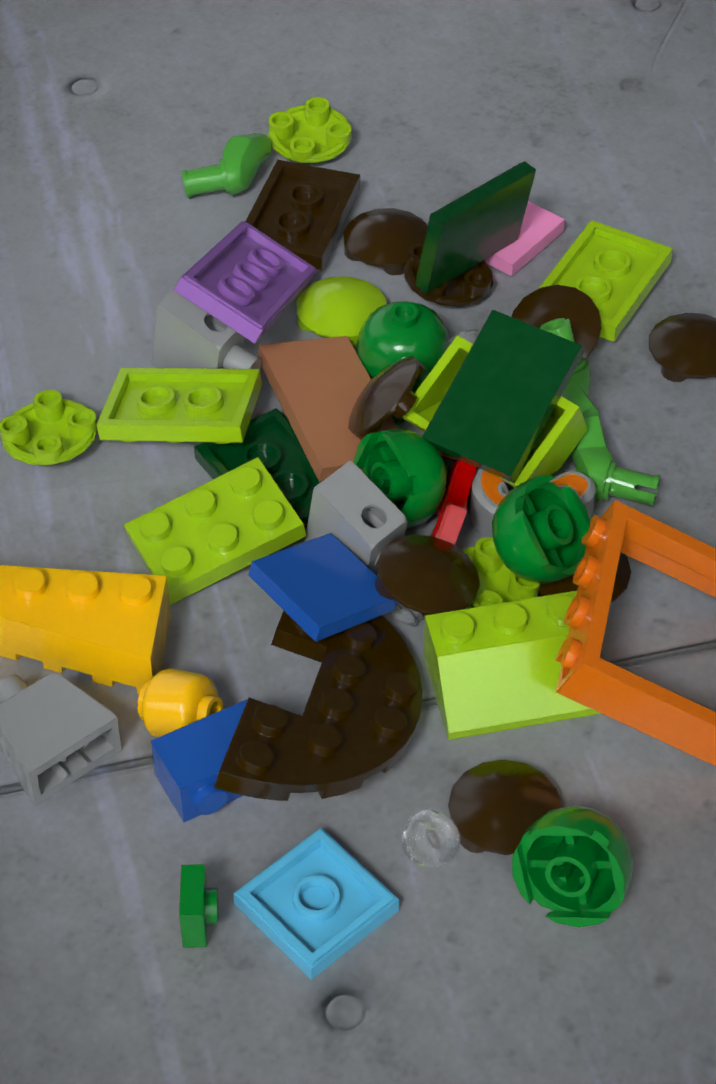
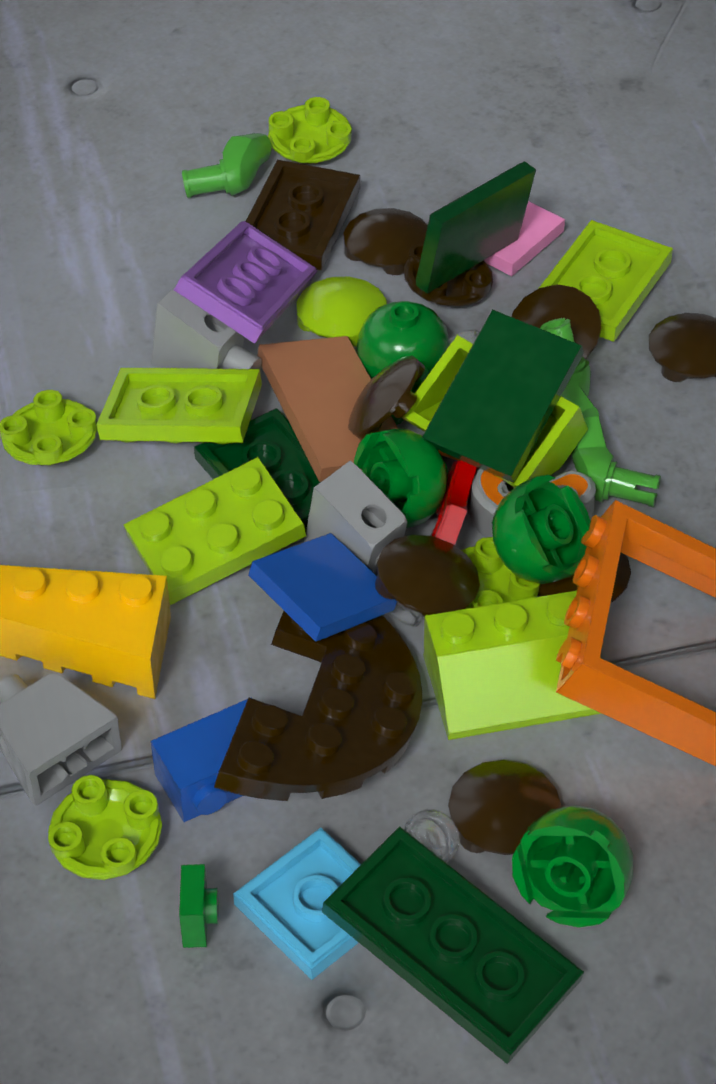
(104, 828): none -> lime dish
(176, 699): yellow head -> none
(453, 944): none -> dark green tile

